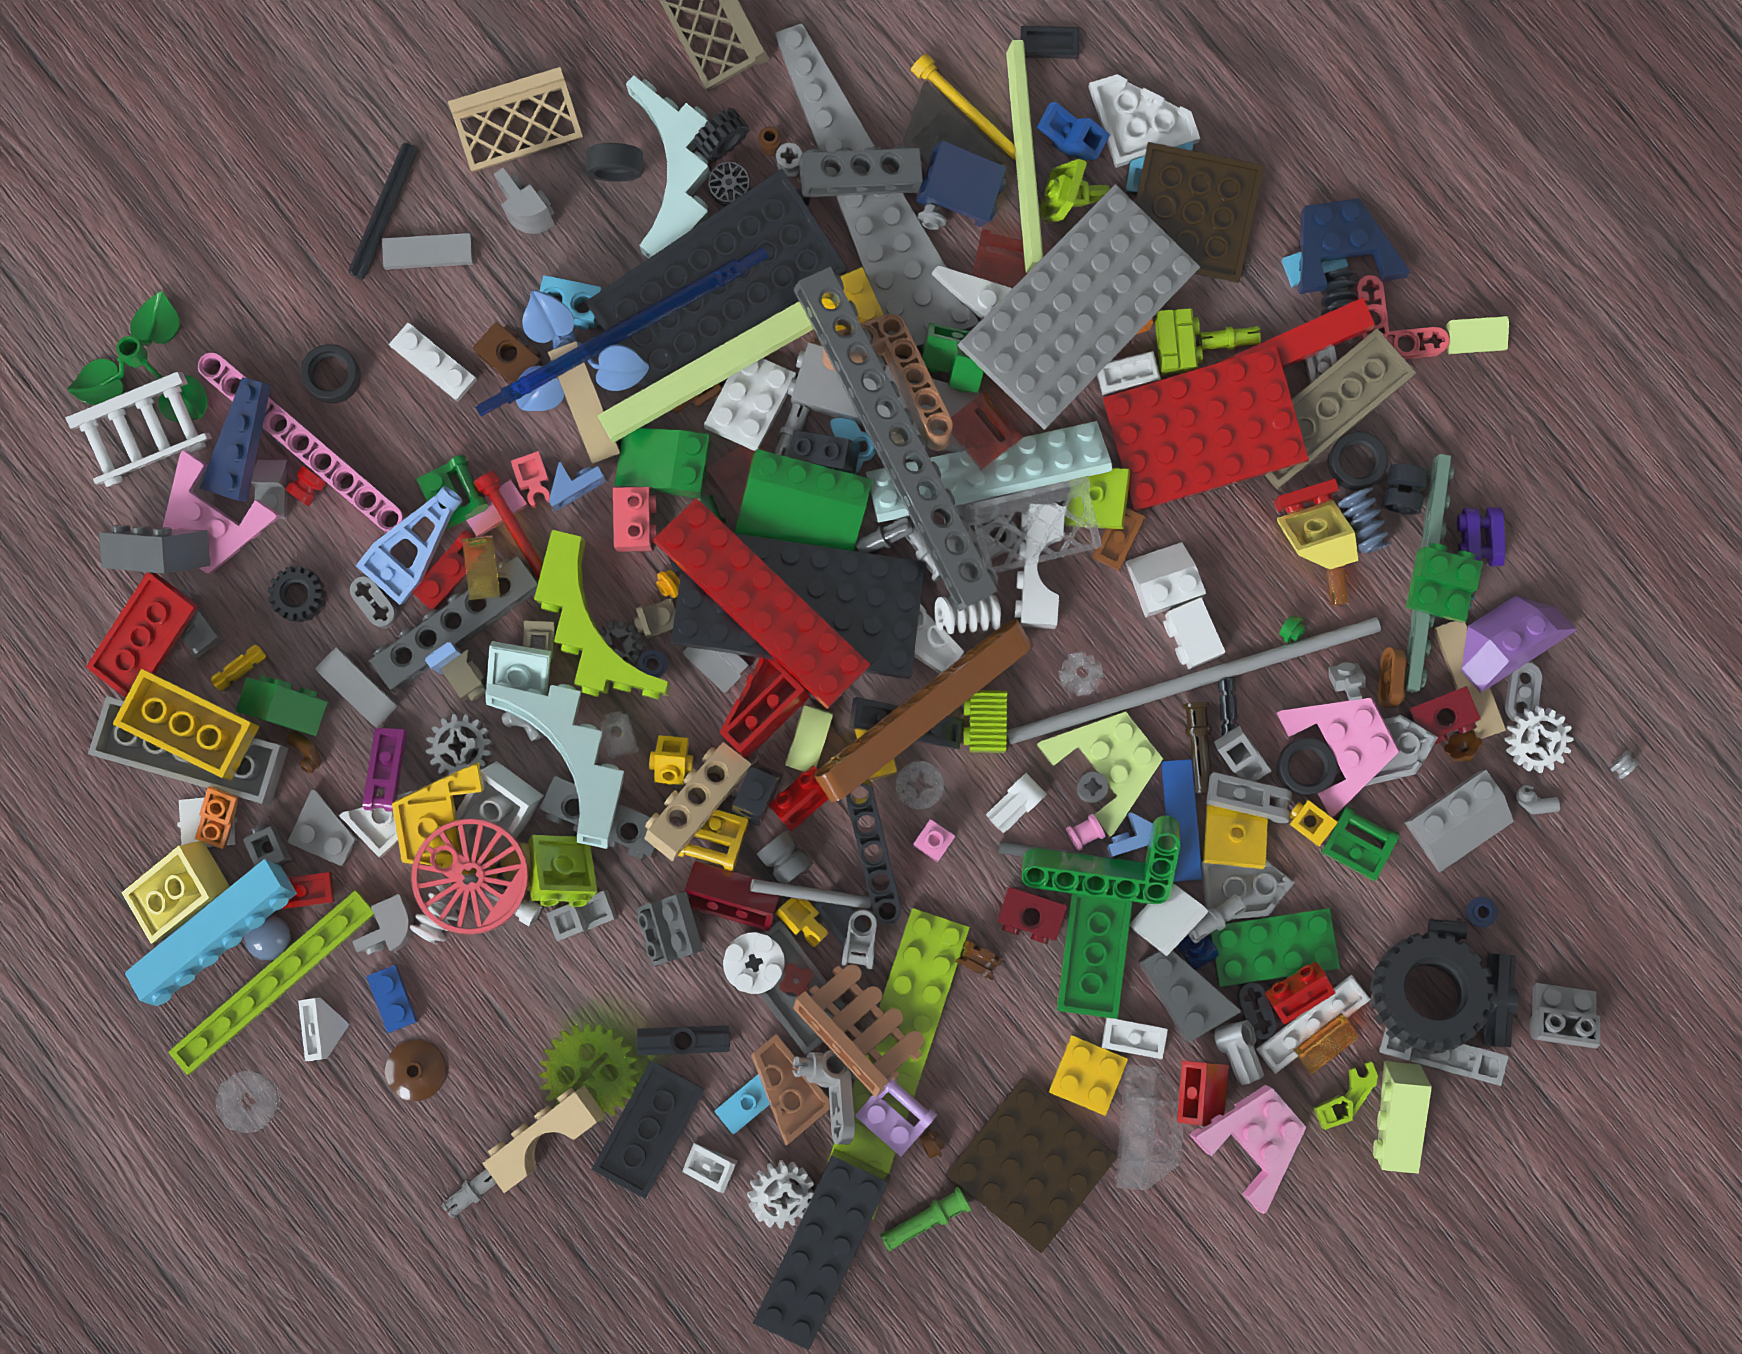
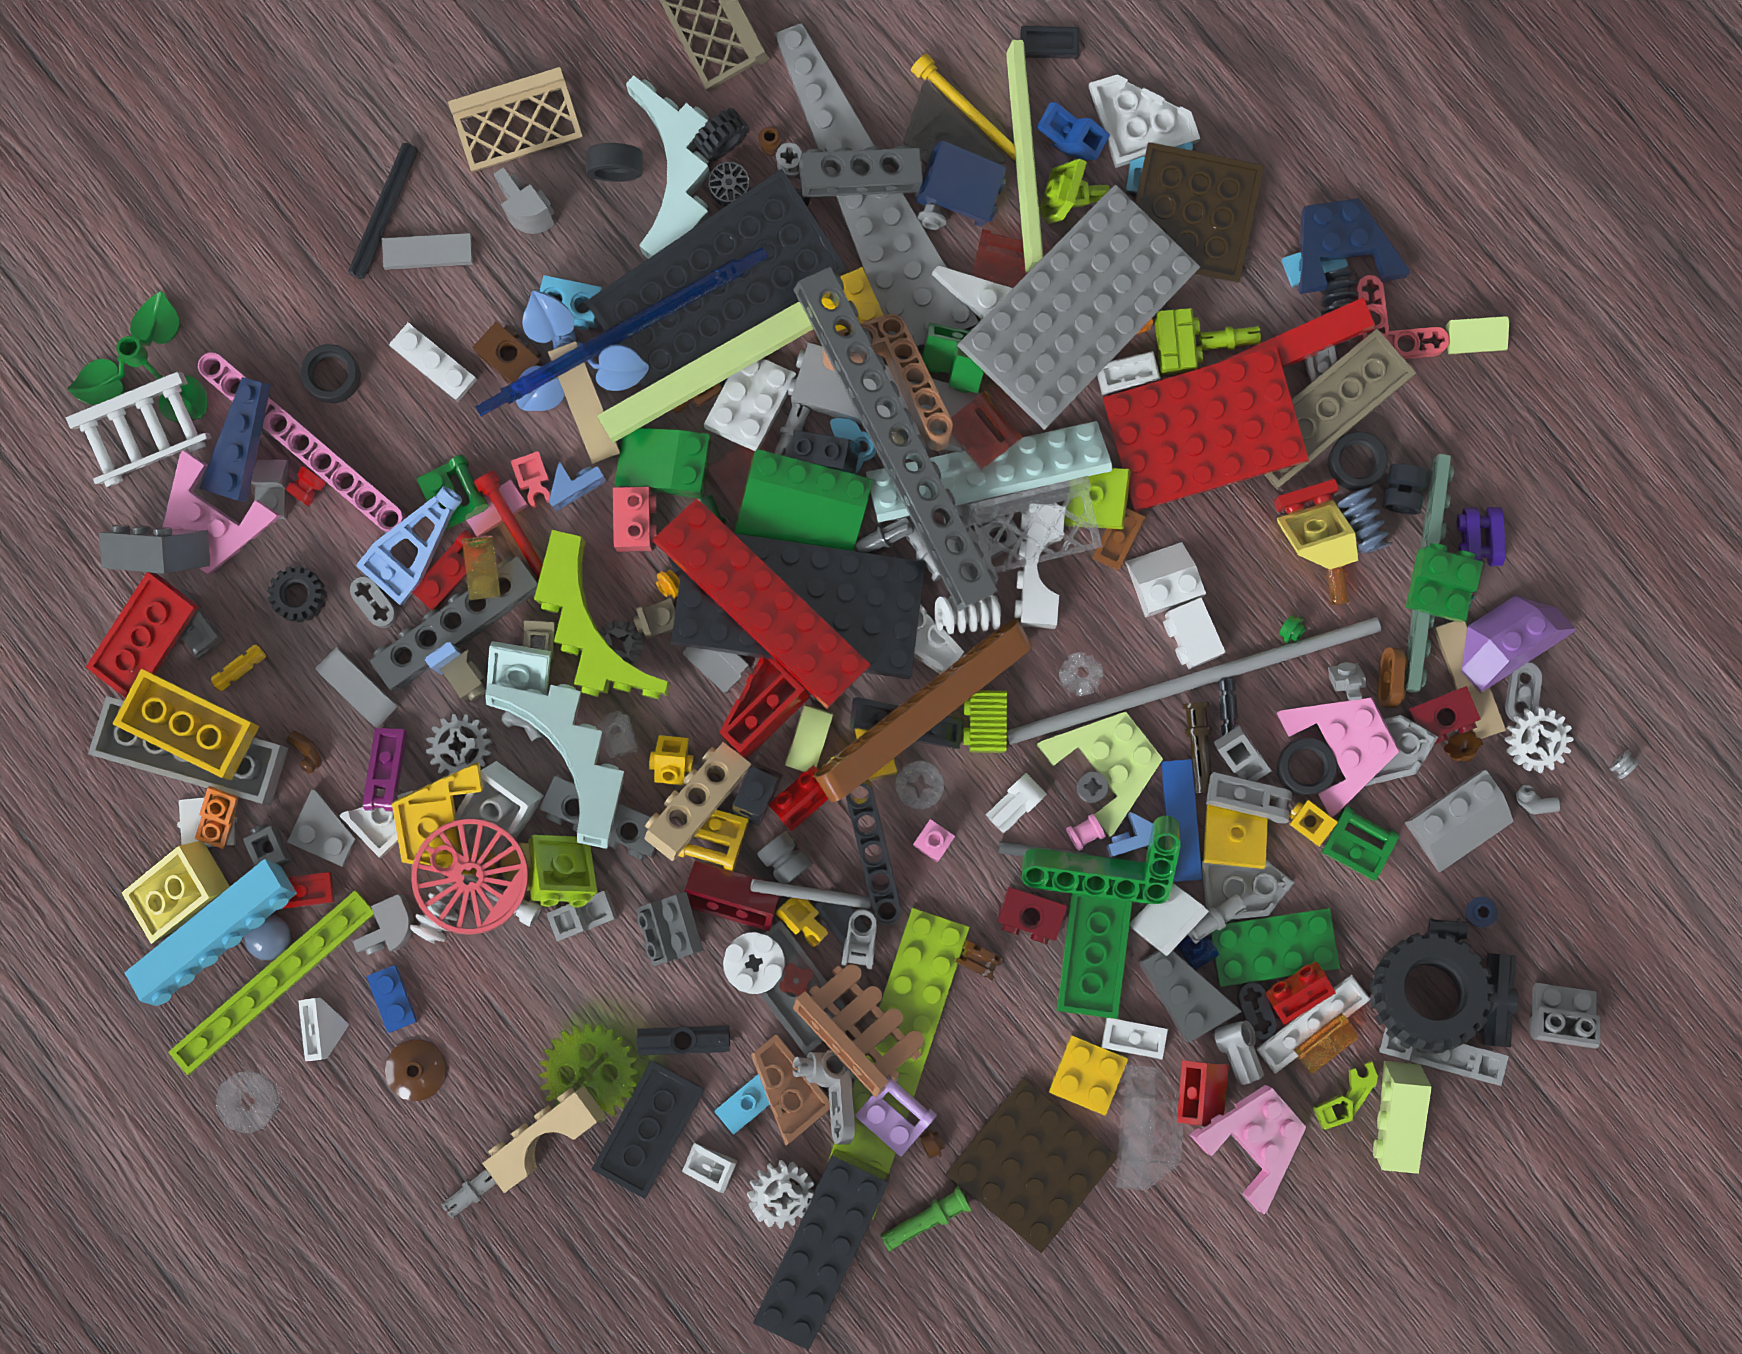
(278, 704): green brick -> none
(649, 655): dark blue plate -> none

